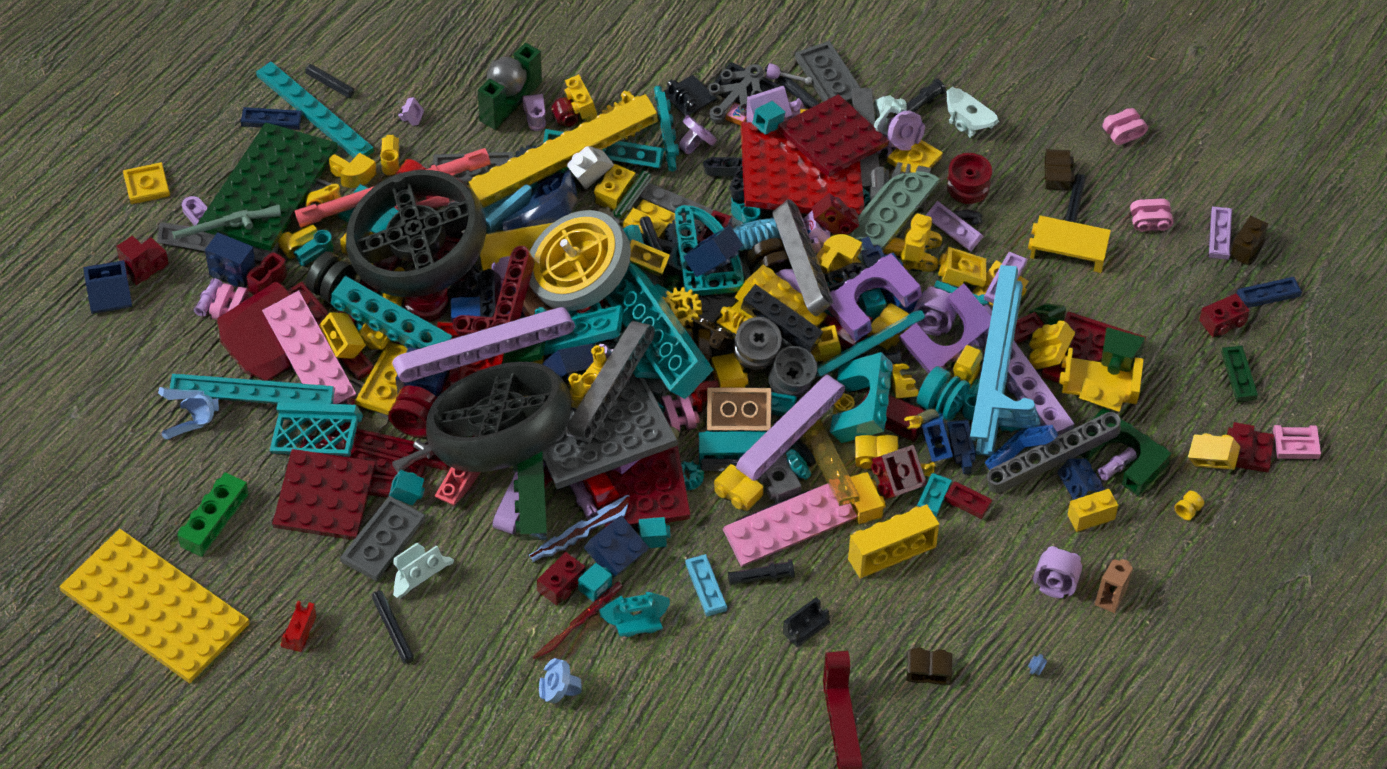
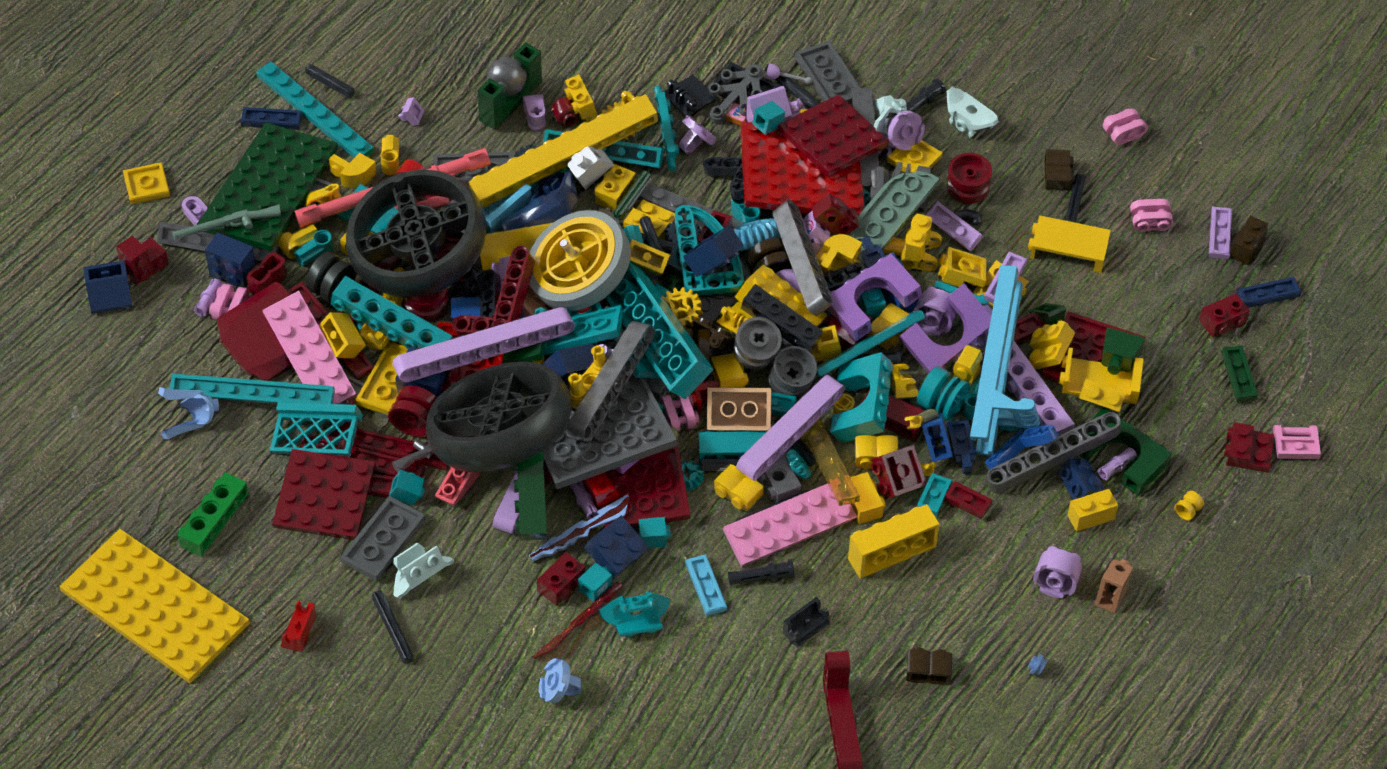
(1214, 451): yellow brick -> none

